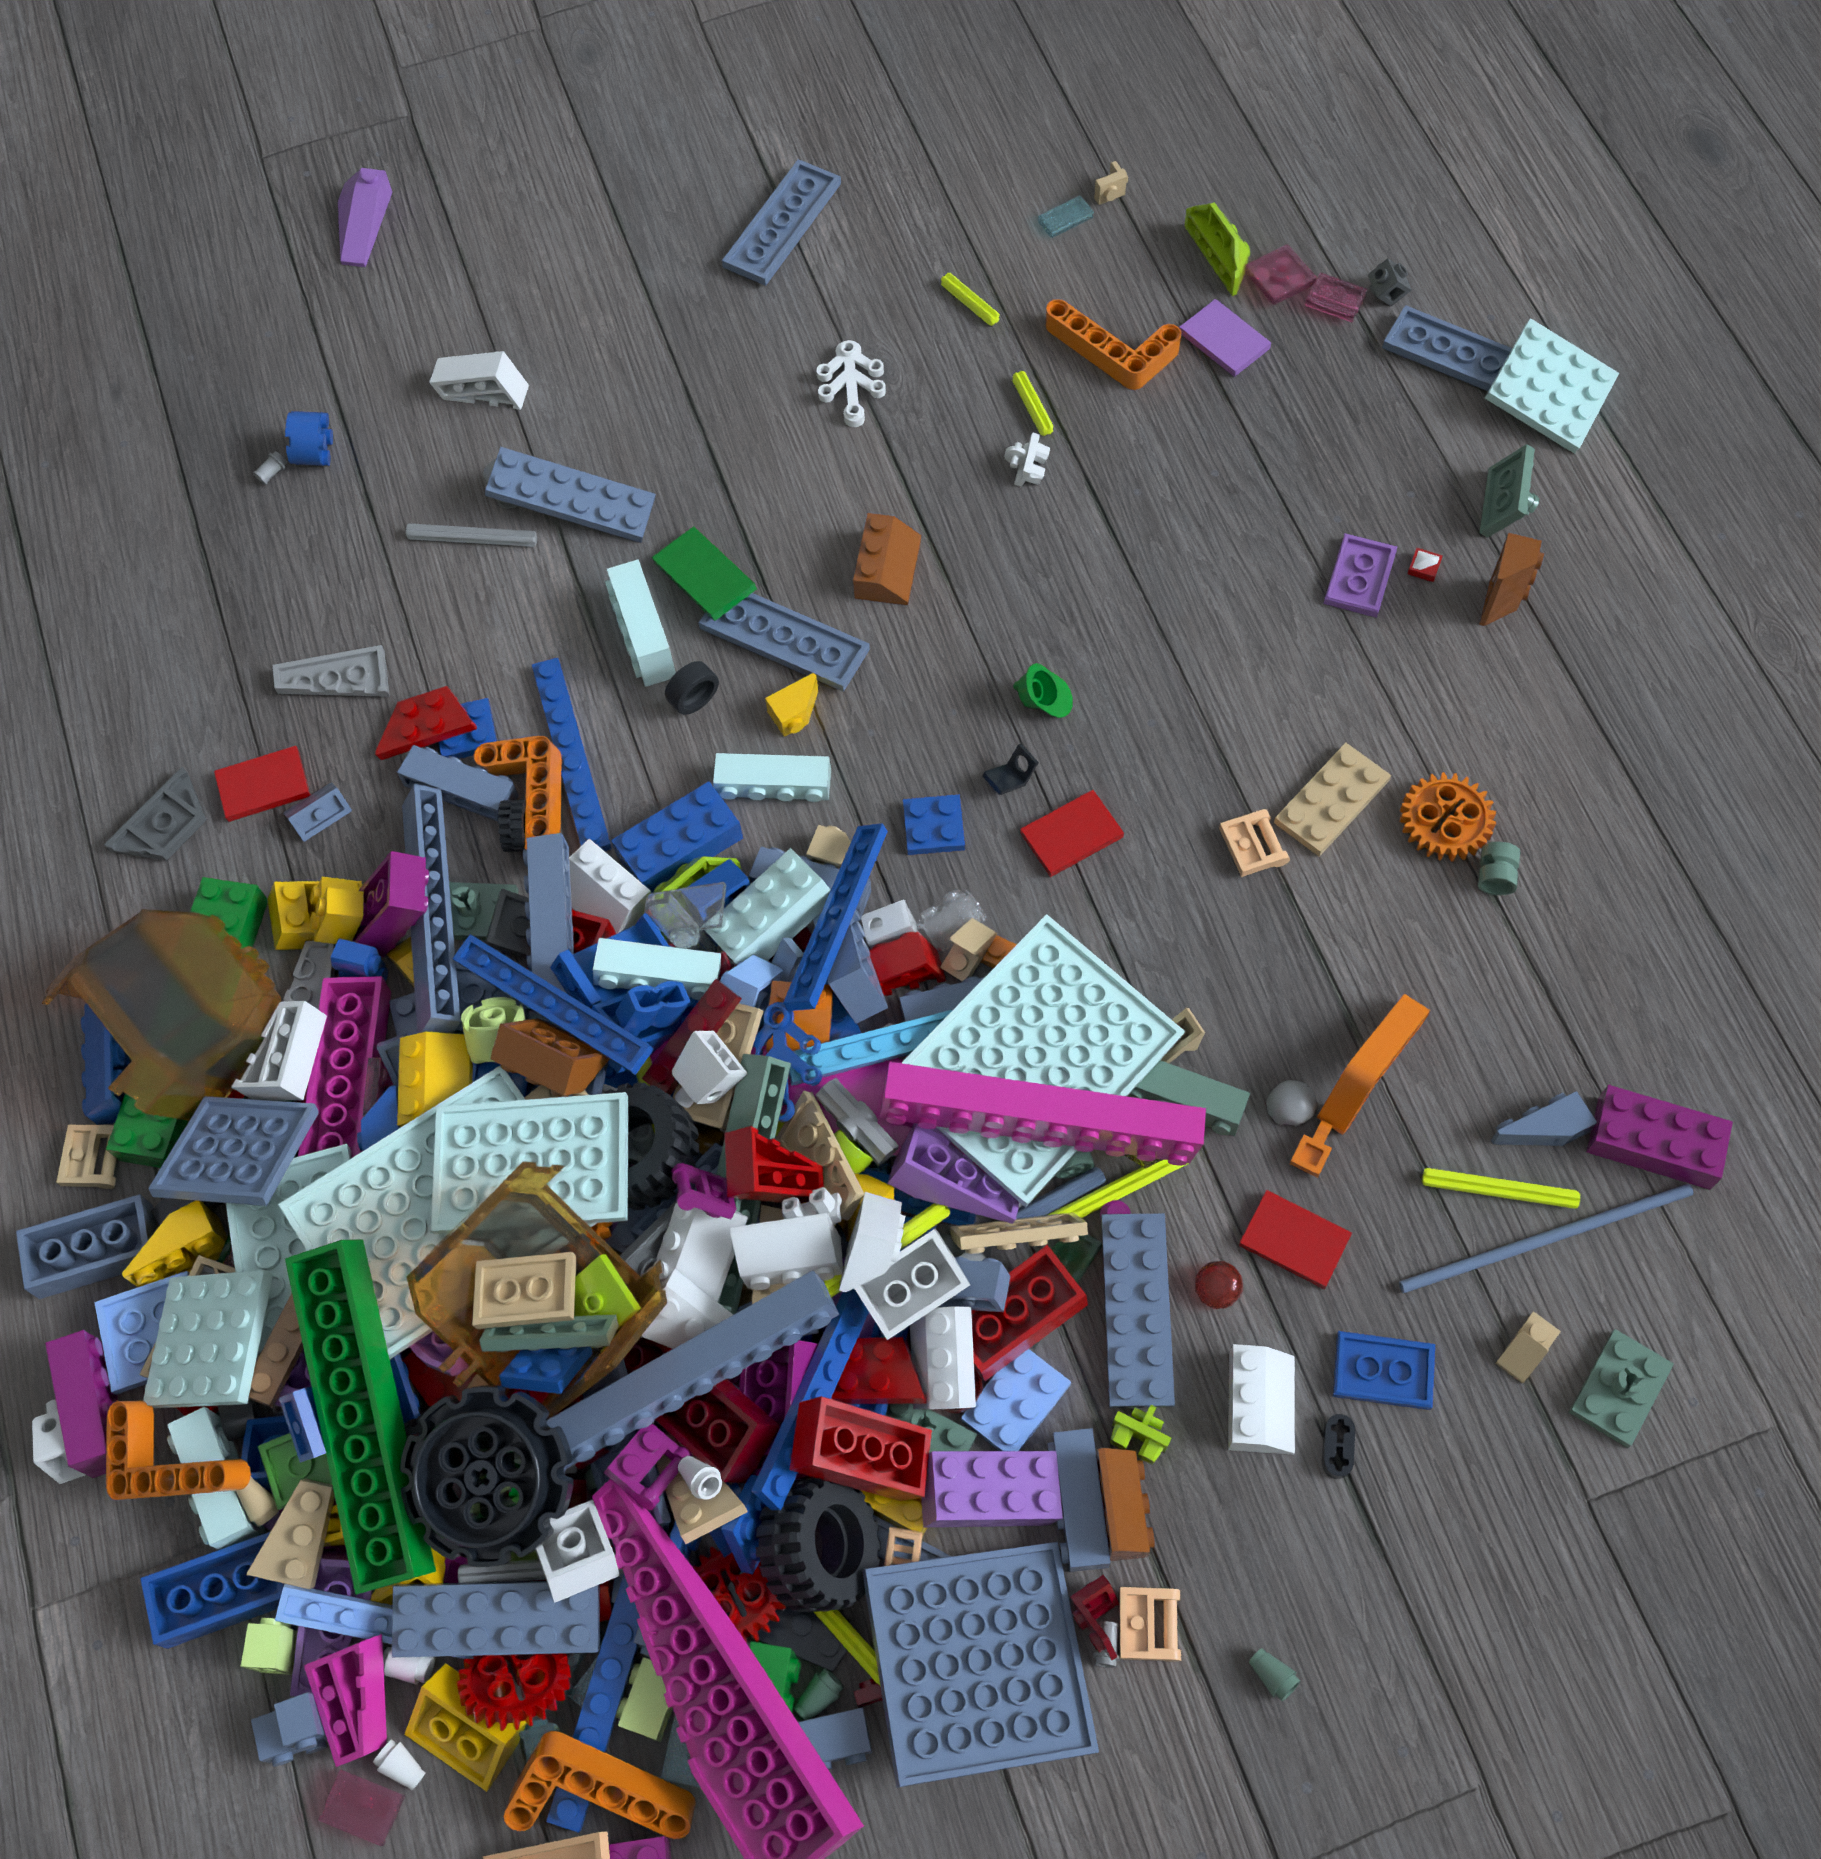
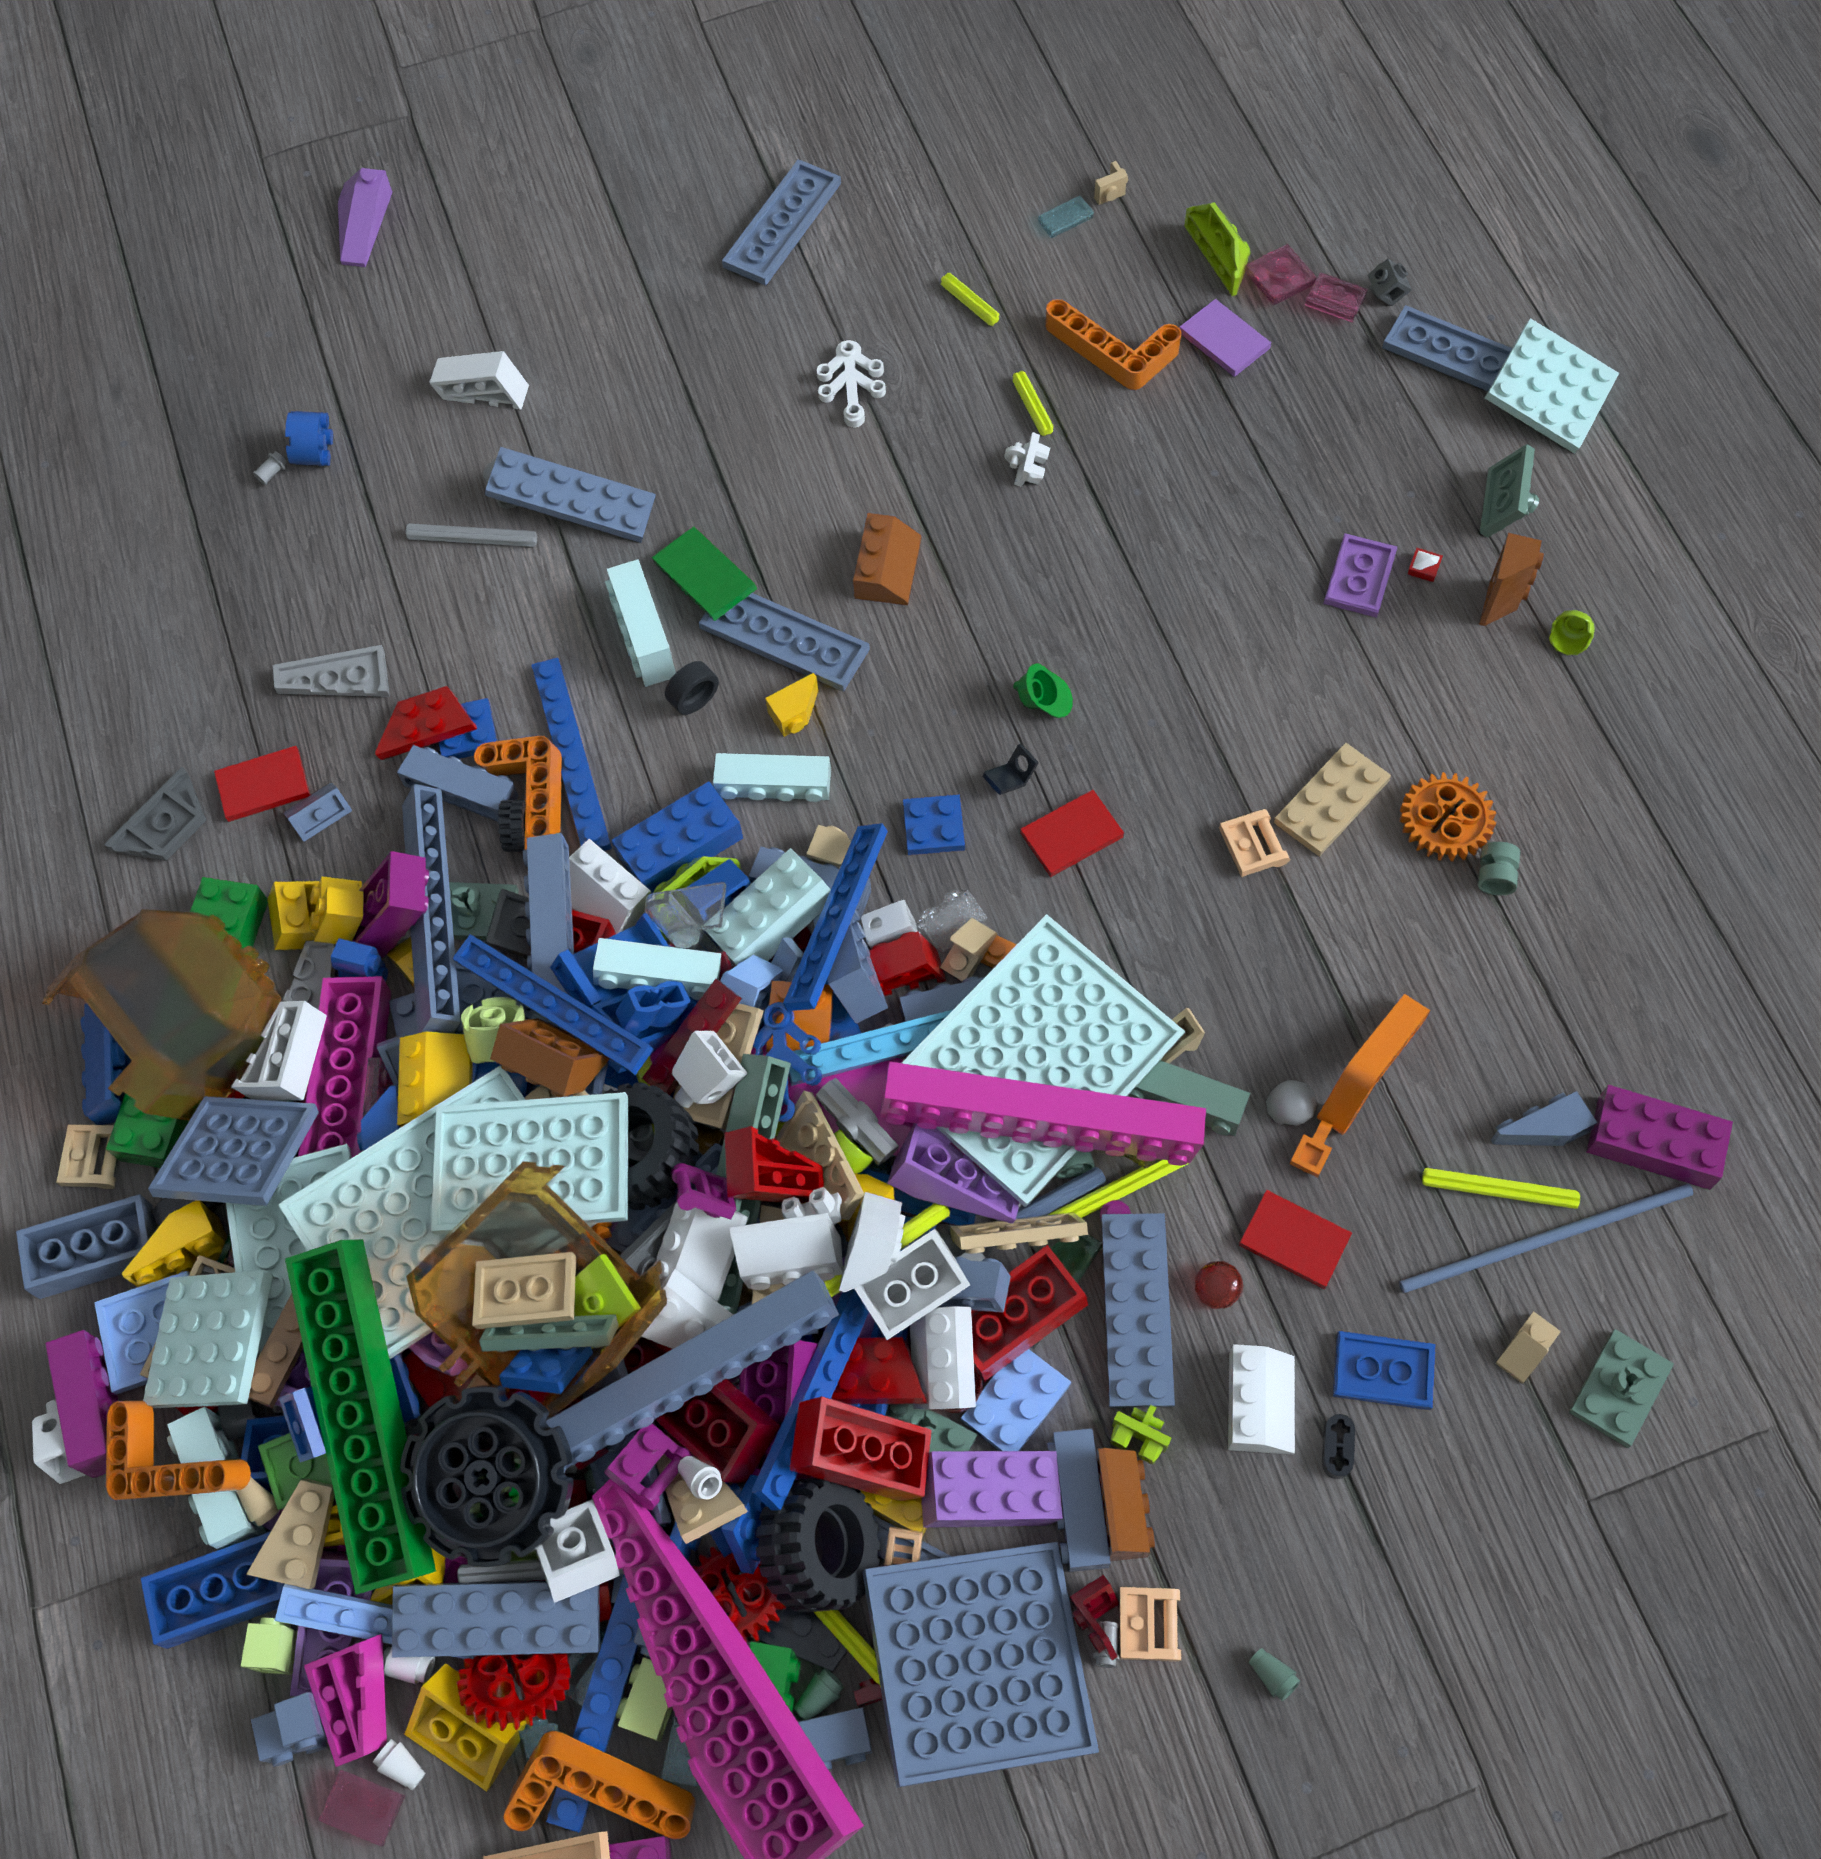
(1572, 632): none -> lime hair

